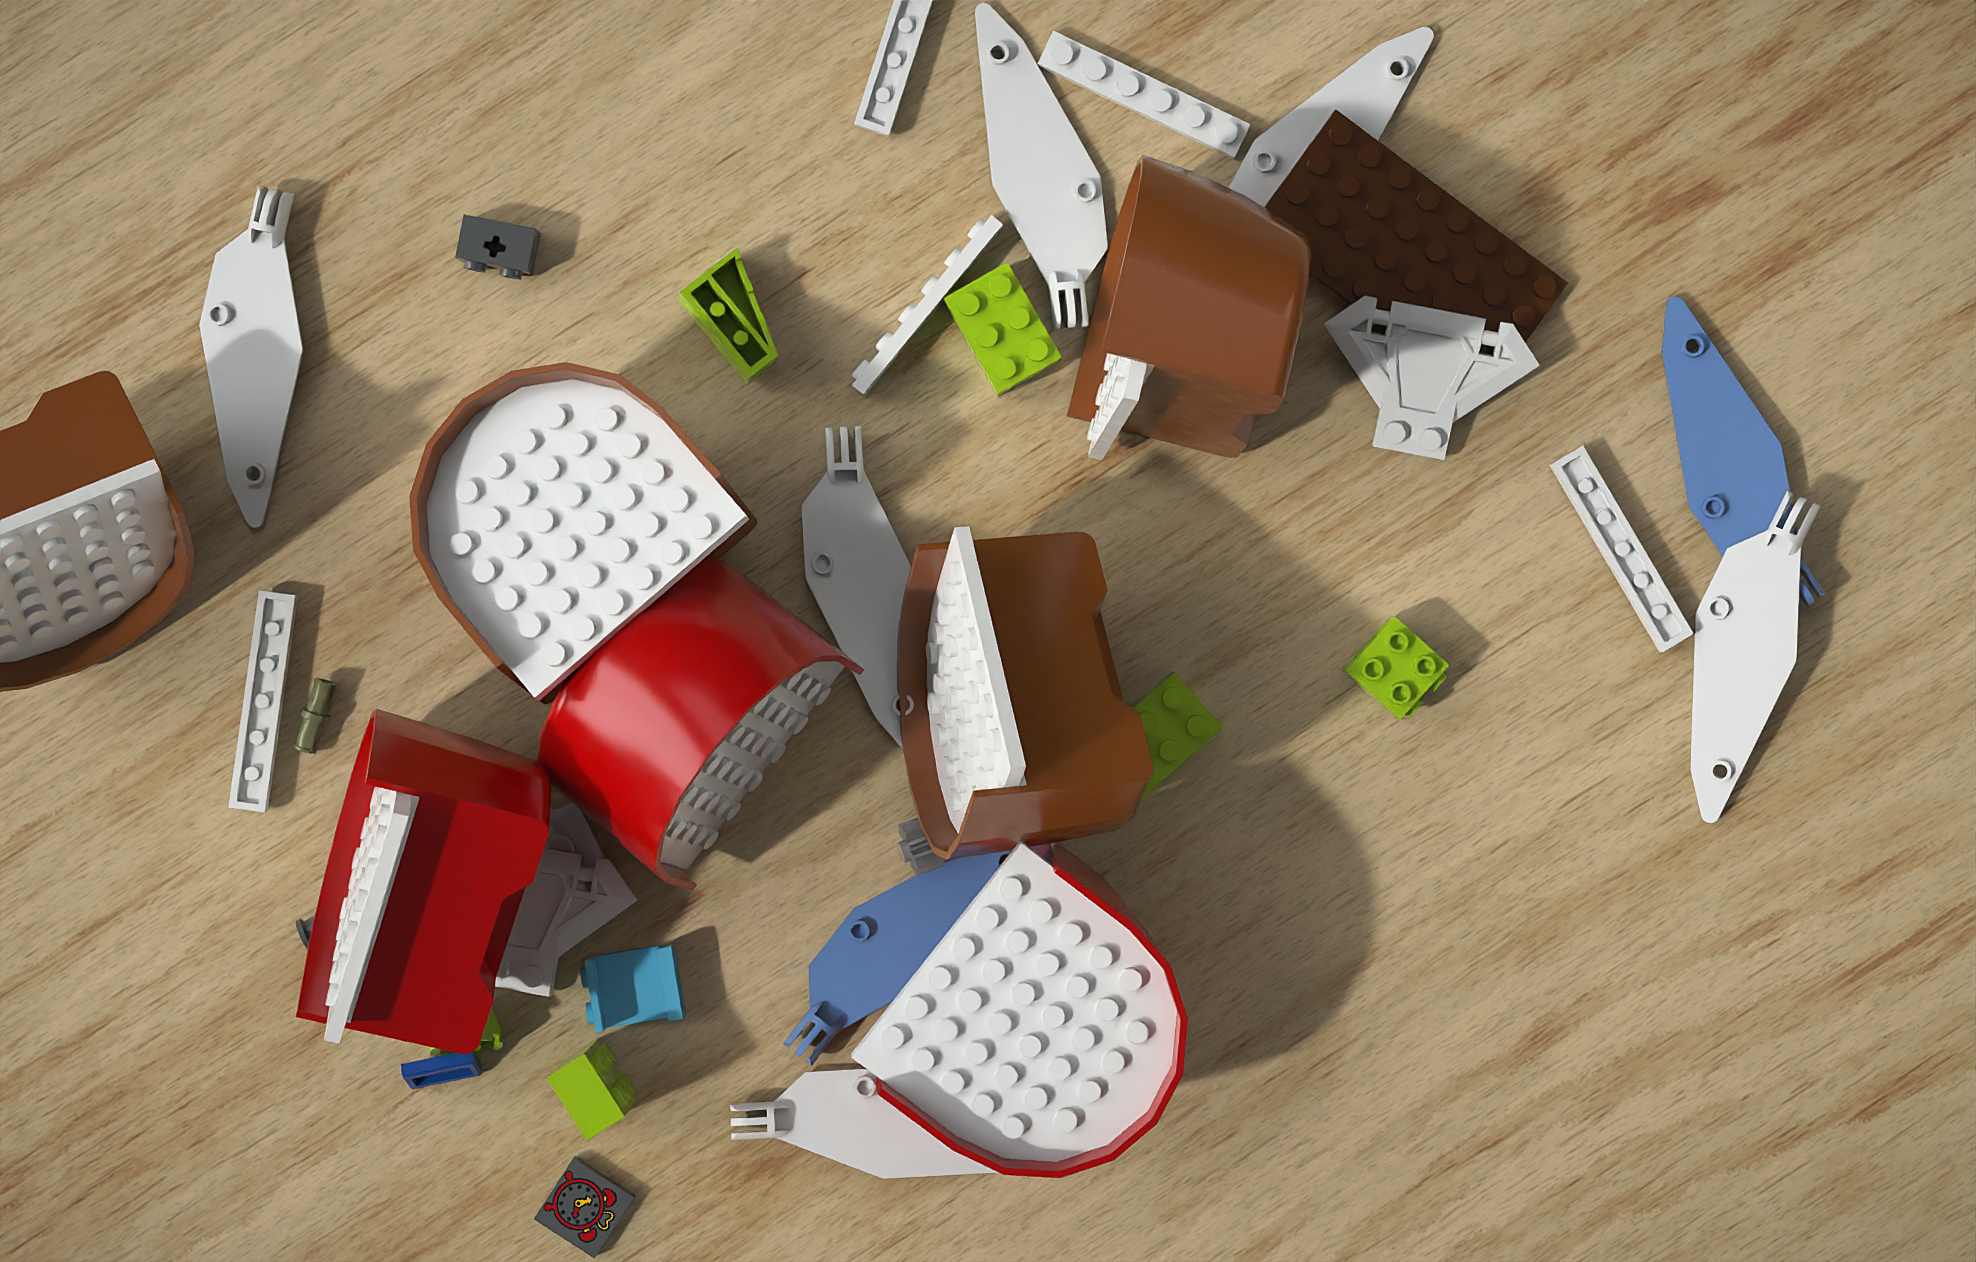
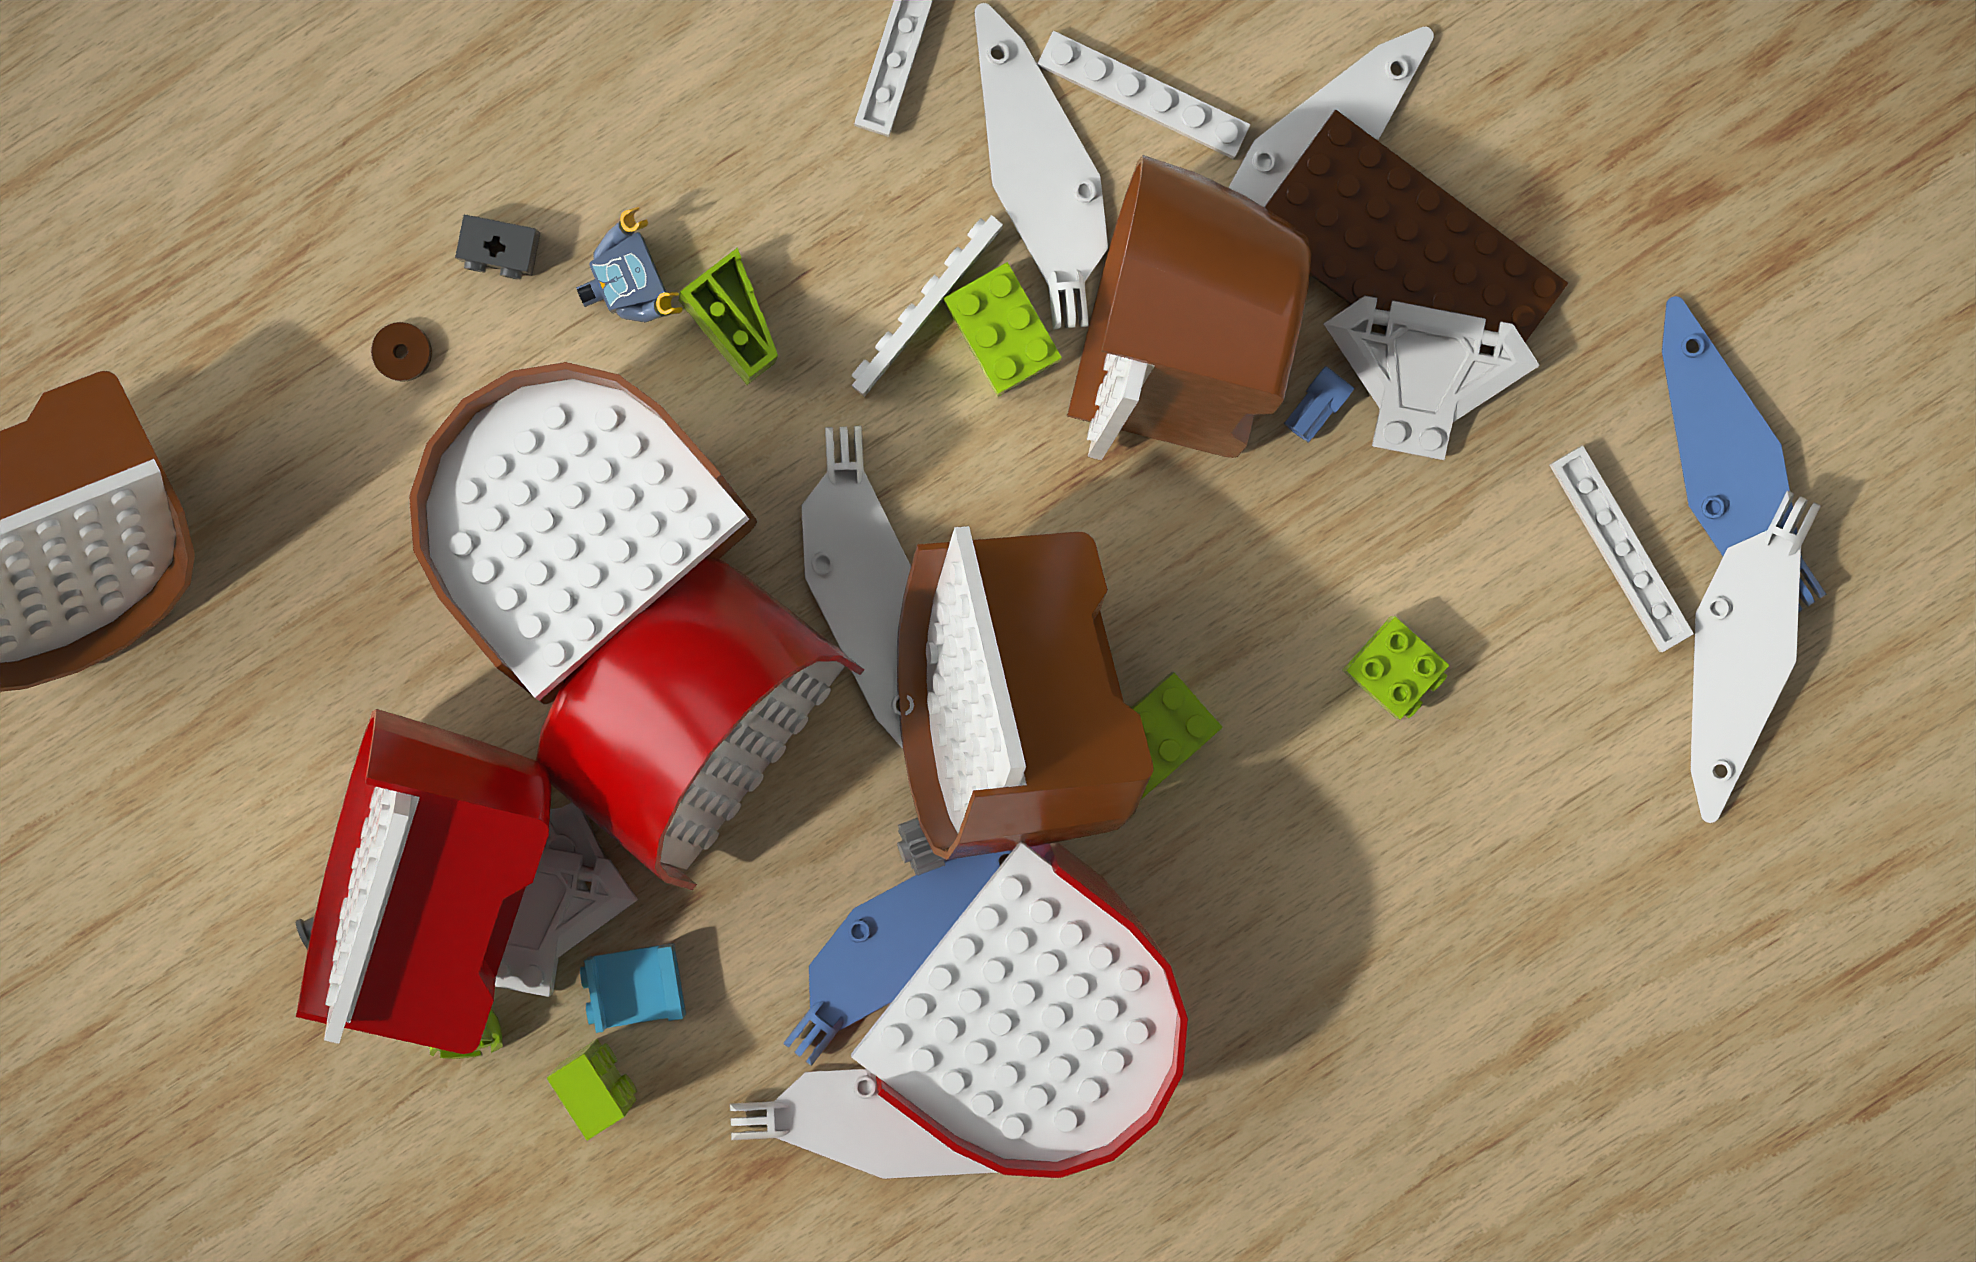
(253, 349): white wing -> none
(263, 701): white plate -> none
(315, 716): olive pin -> none
(384, 351): none -> reddish brown piece
(441, 1069): blue tile -> none
(584, 1207): dark grey tile -> none
(627, 275): none -> sand blue torso
(1323, 397): none -> medium blue piece

